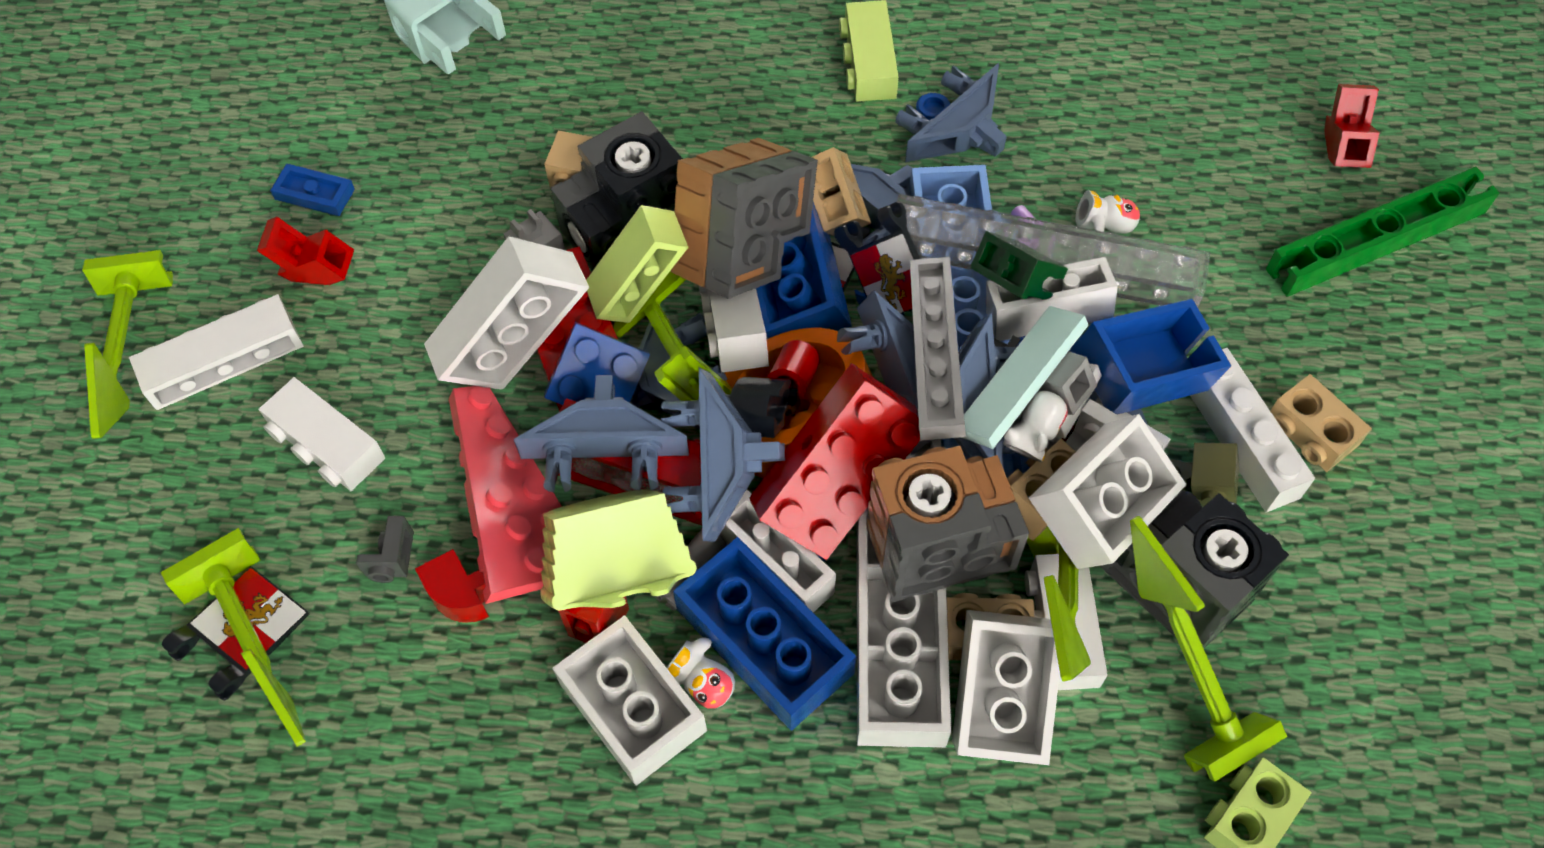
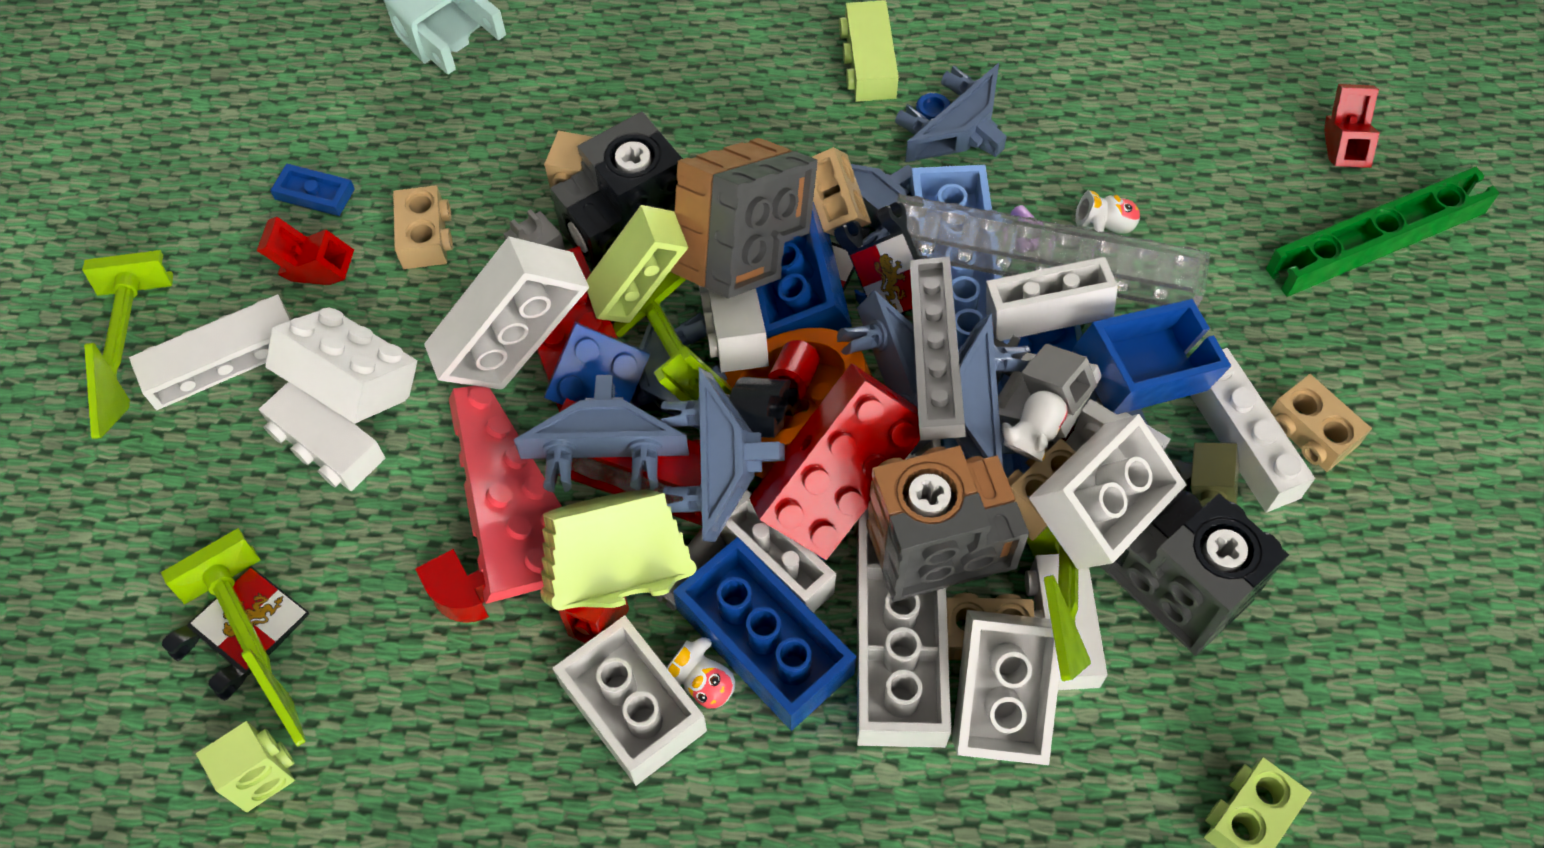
(247, 766): none -> yellowish green brick
(341, 364): none -> white brick
(393, 555): dark grey bracket -> none
(420, 227): none -> tan brick
(1015, 266): dark green hinge -> none
(1022, 375): light aqua tile -> none
(1234, 740): lime piece -> none

